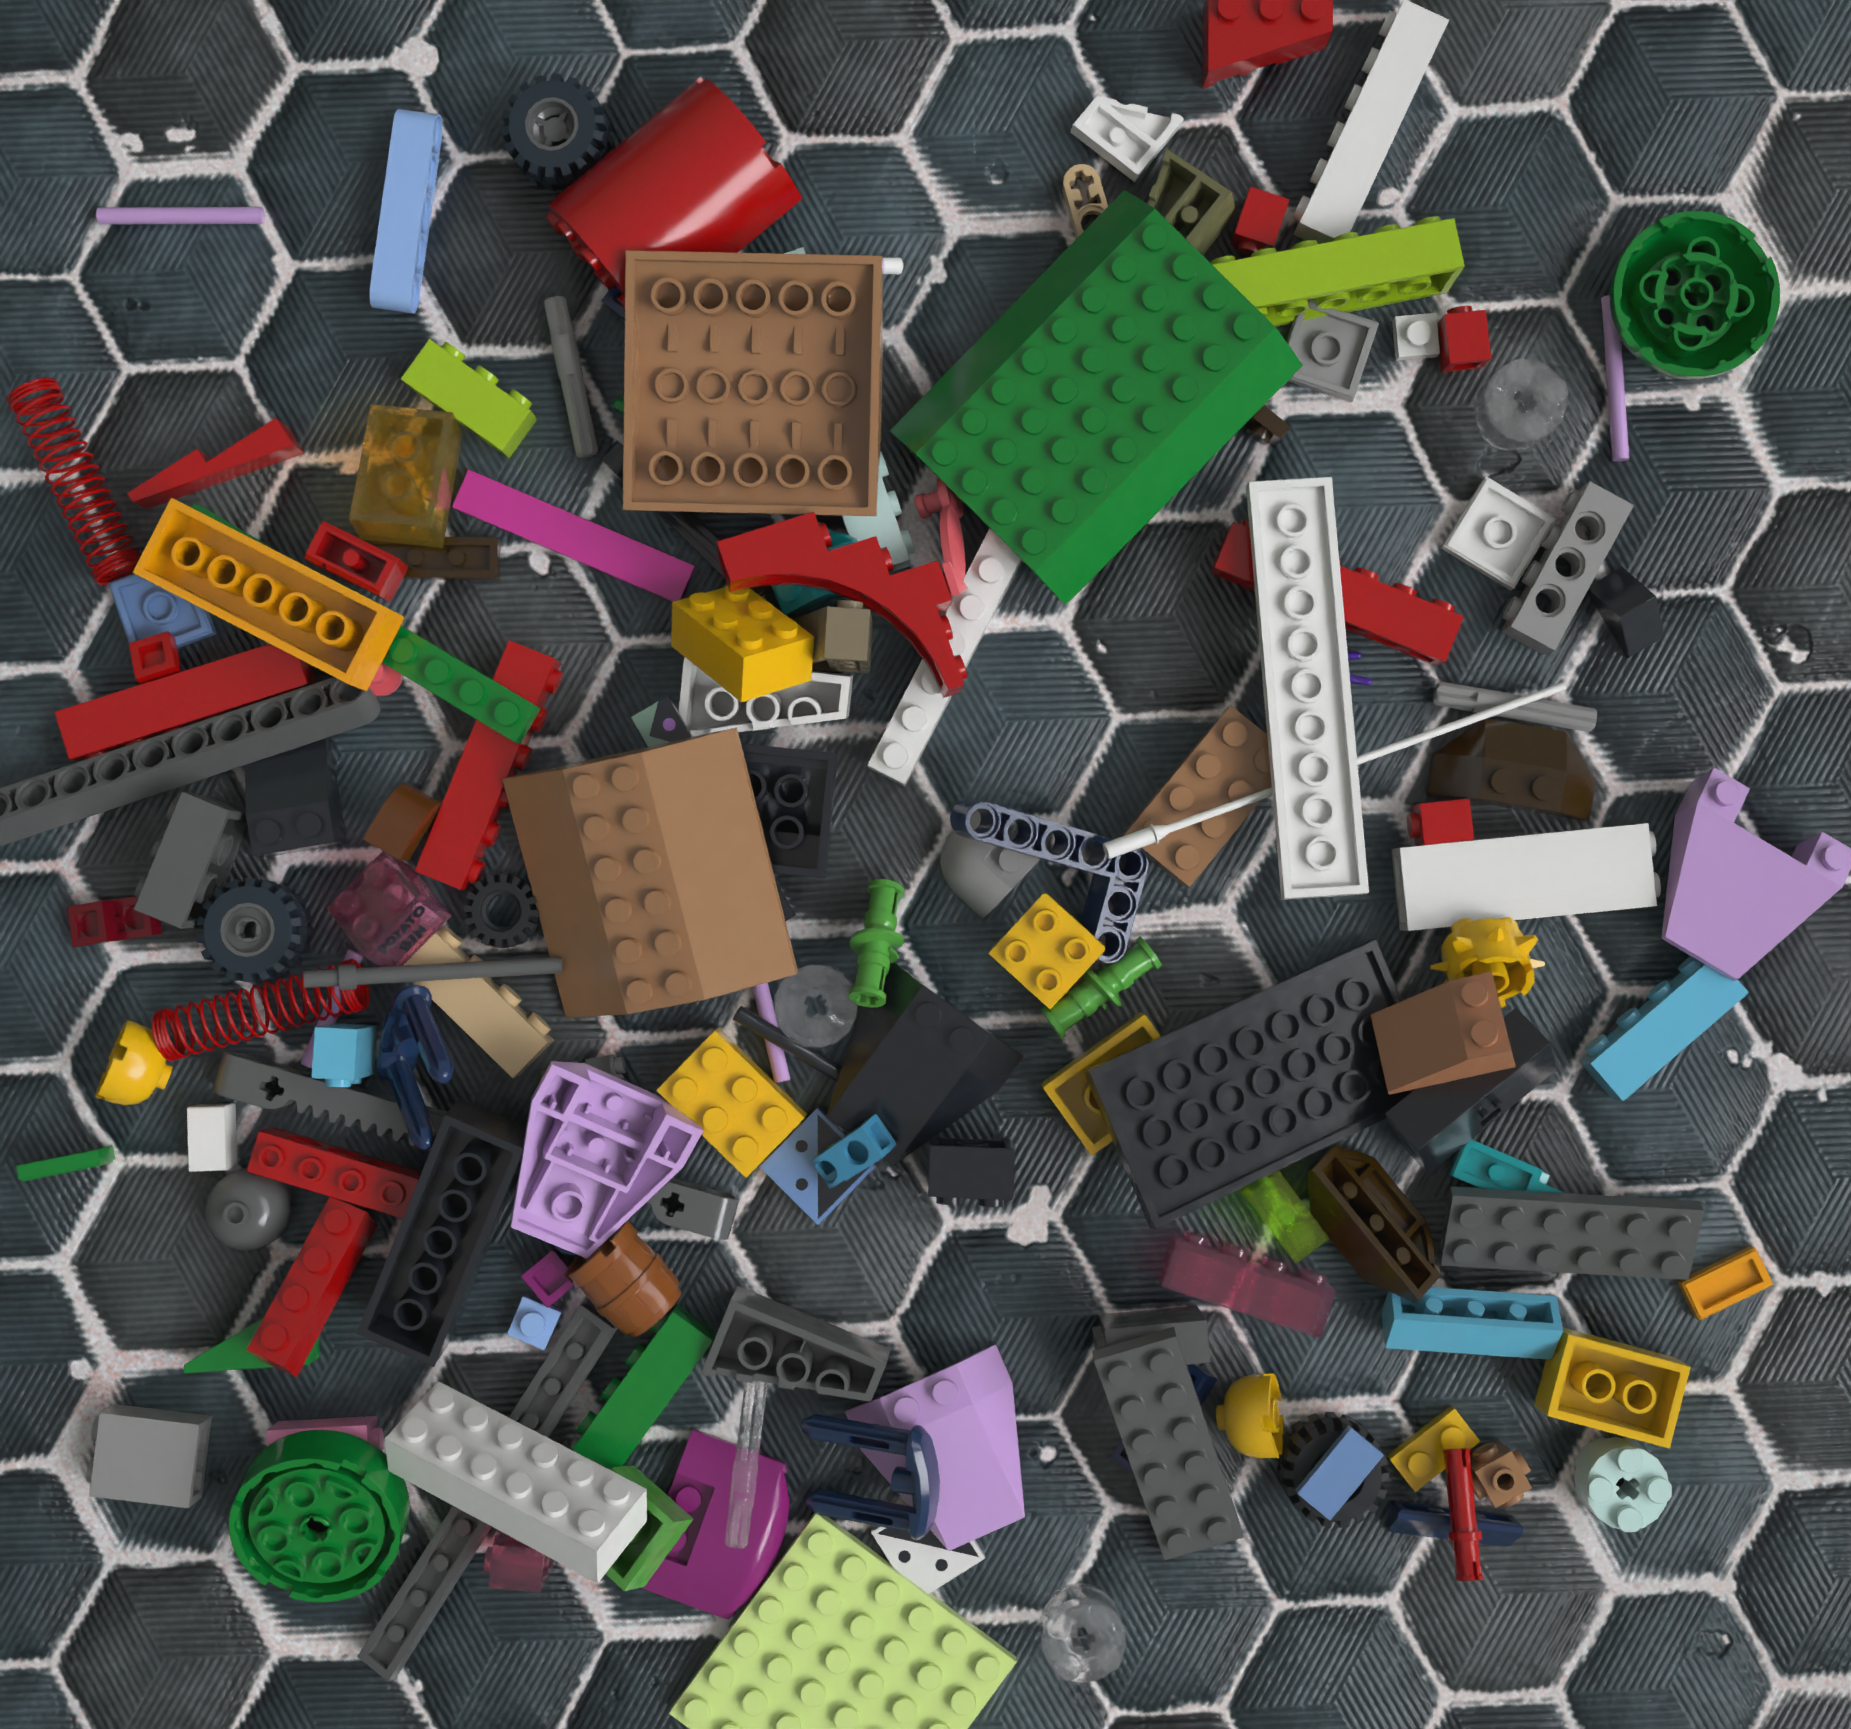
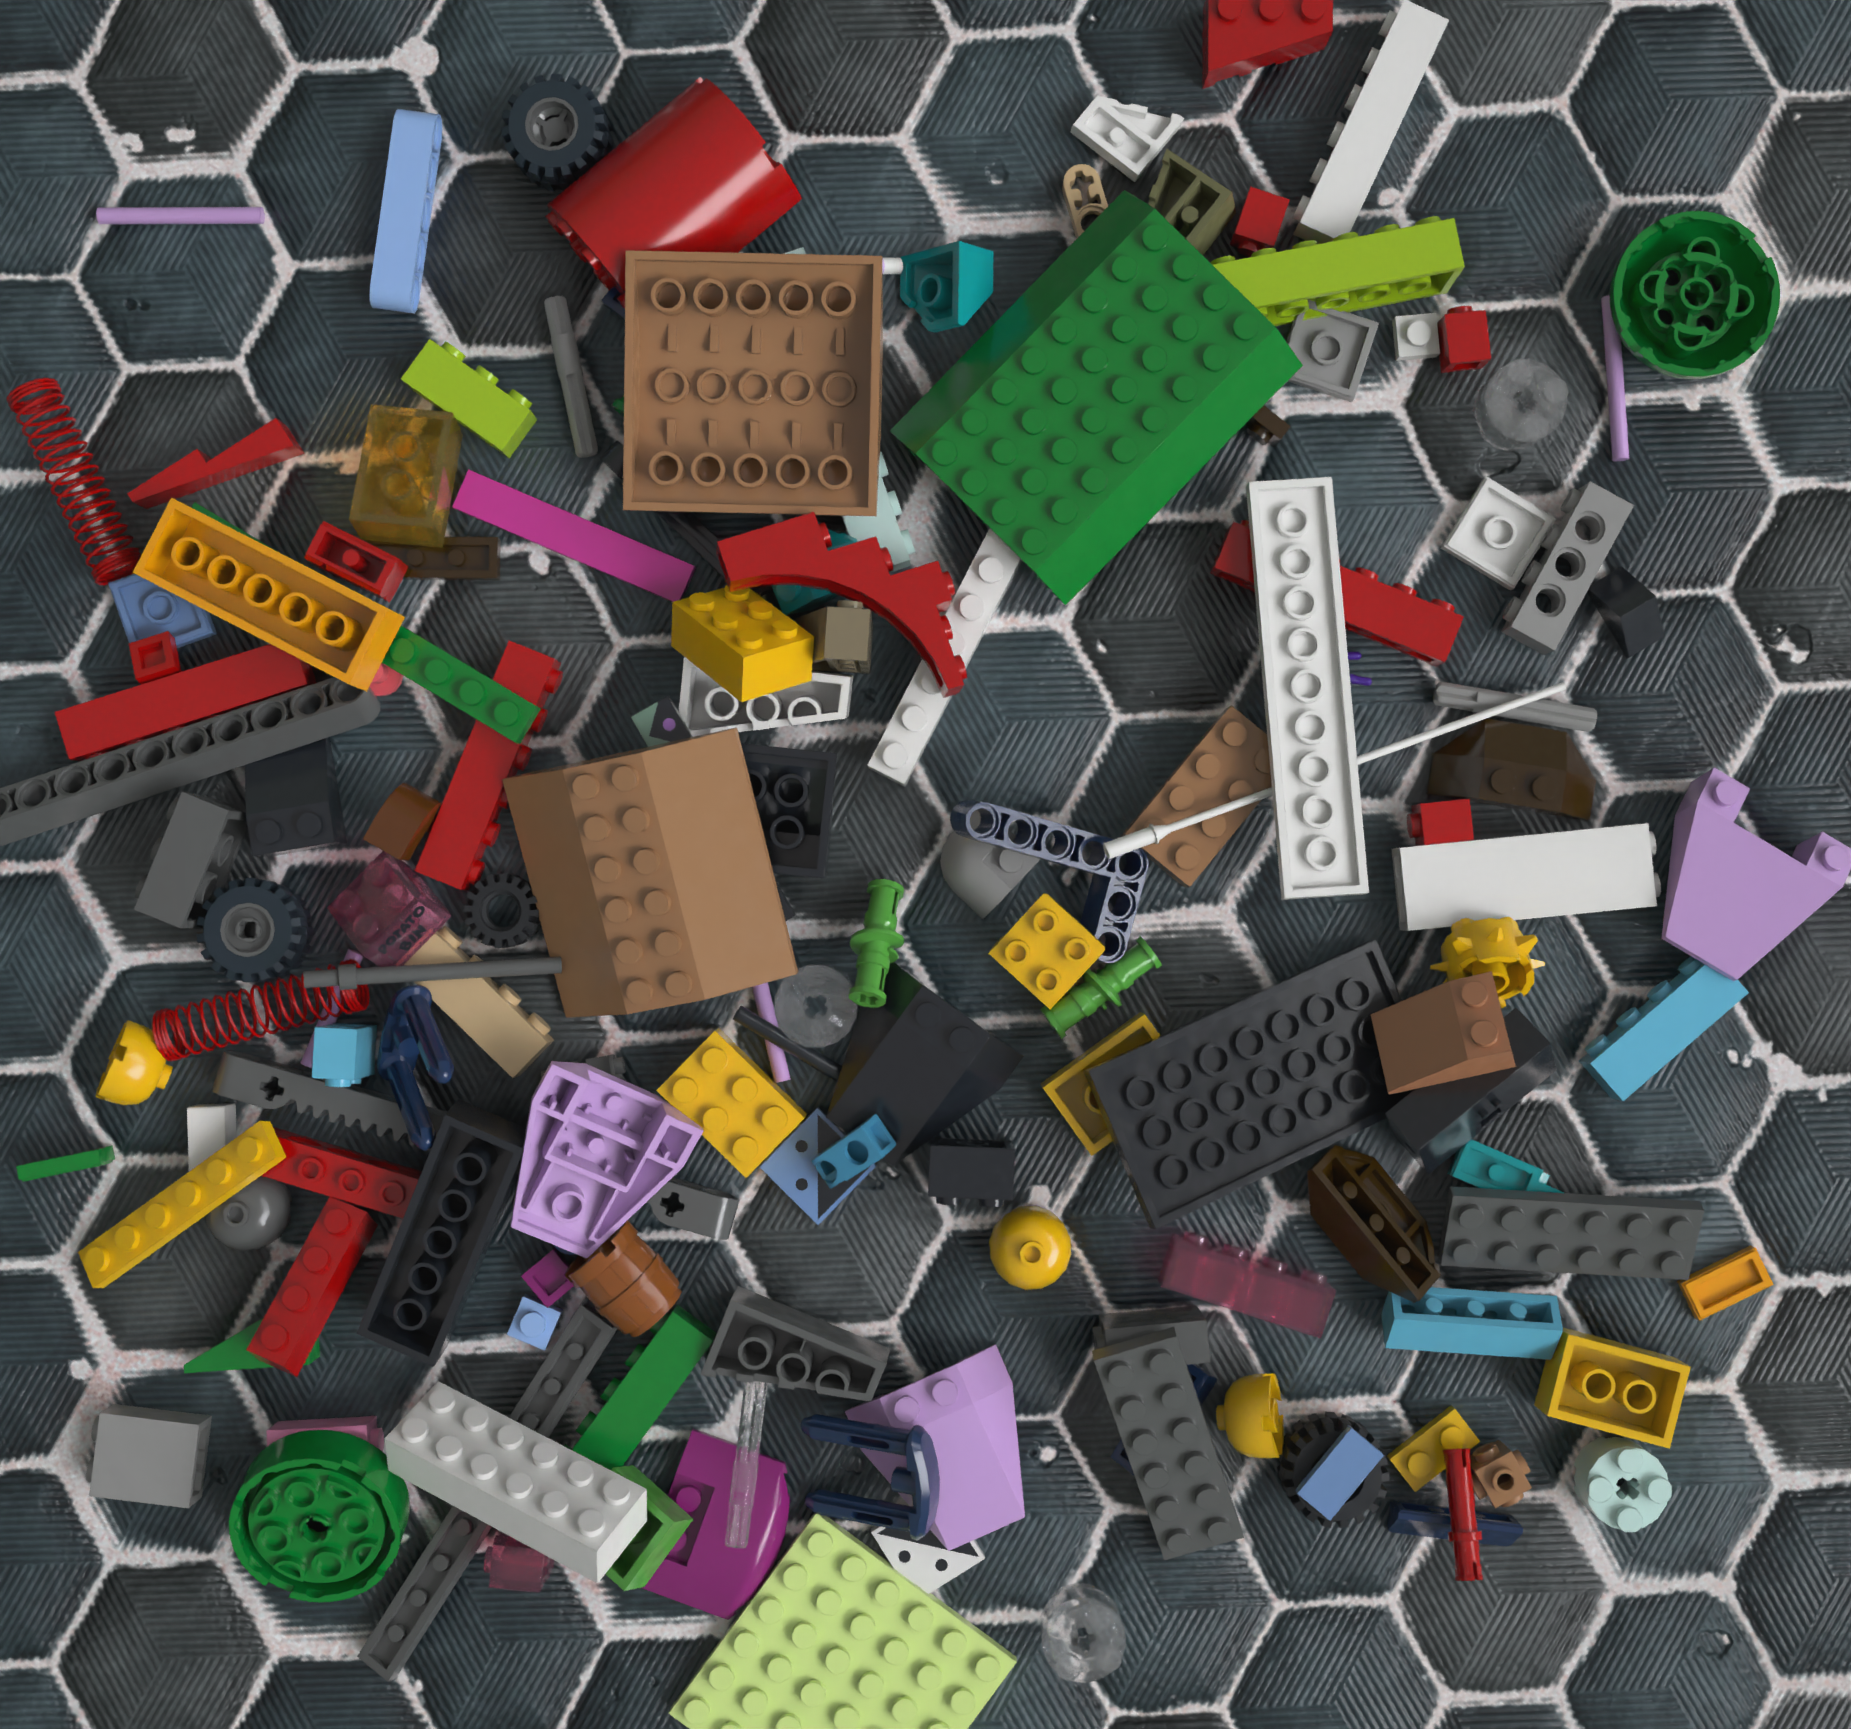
(109, 922): dark red slope -> none
(182, 1204): none -> yellow plate
(947, 283): none -> teal slope
(950, 532): coral brick -> none
(1030, 1247): none -> yellow cylinder
(1284, 1215): clear neon green brick -> none

